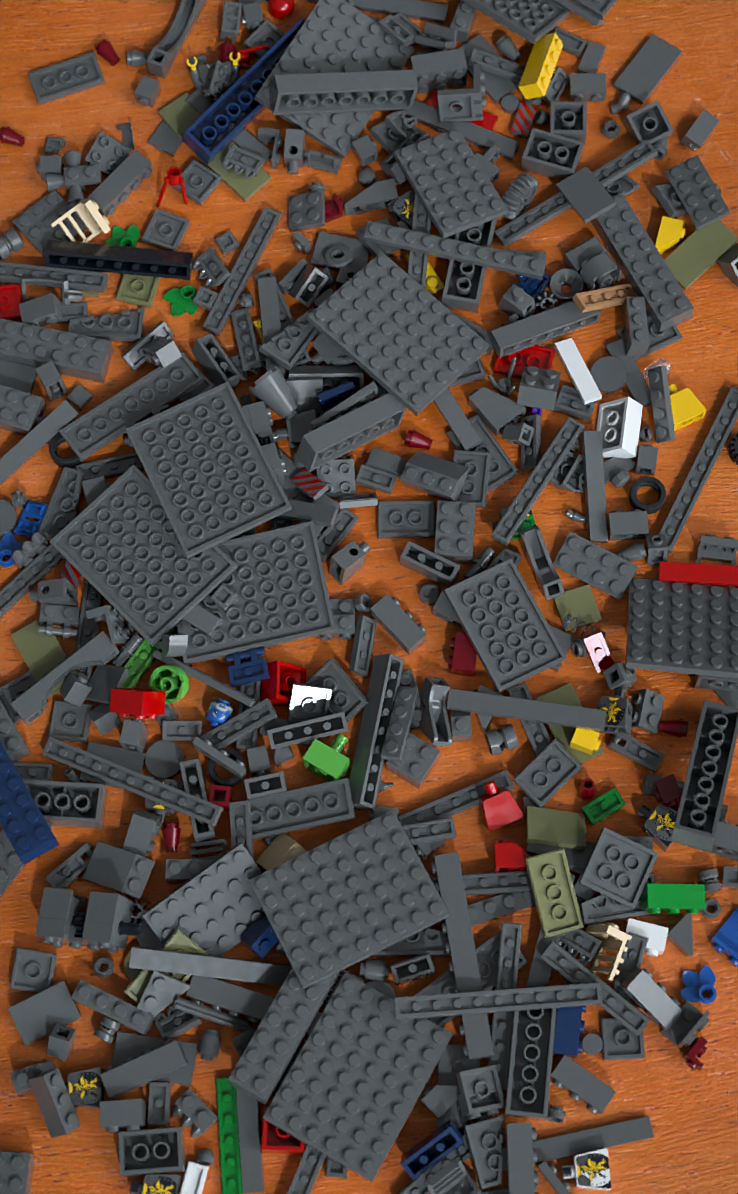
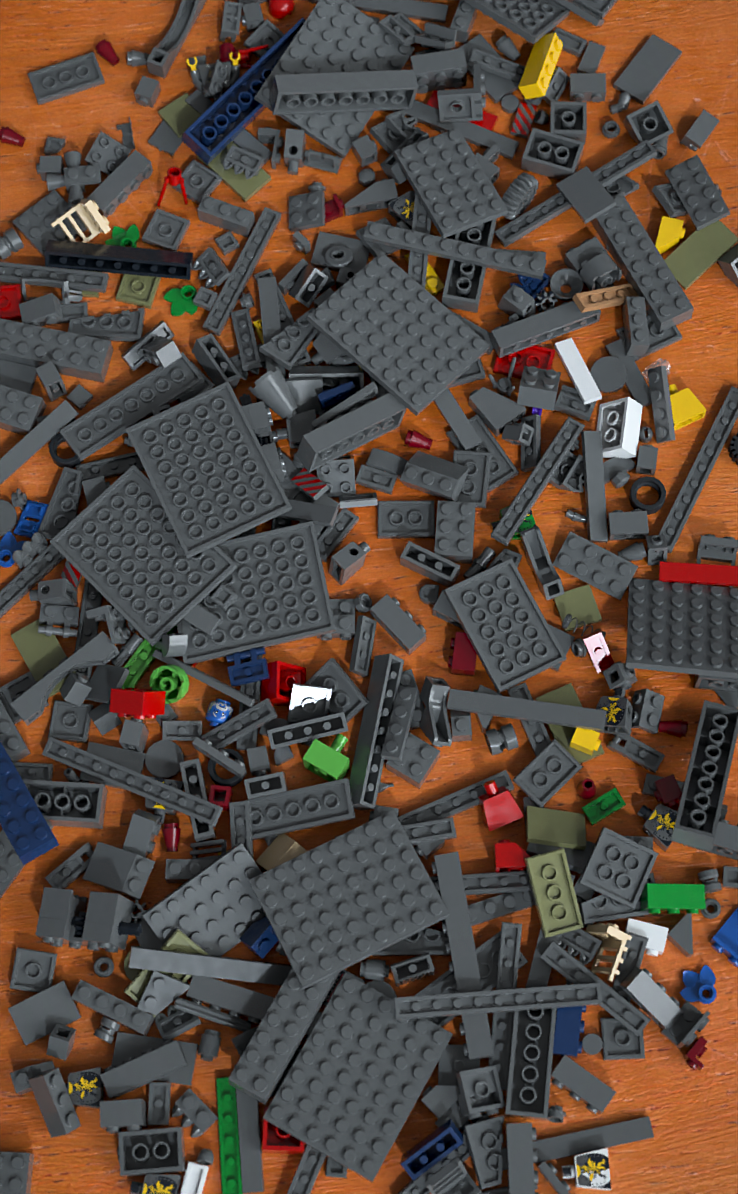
(226, 216): none -> dark grey brick

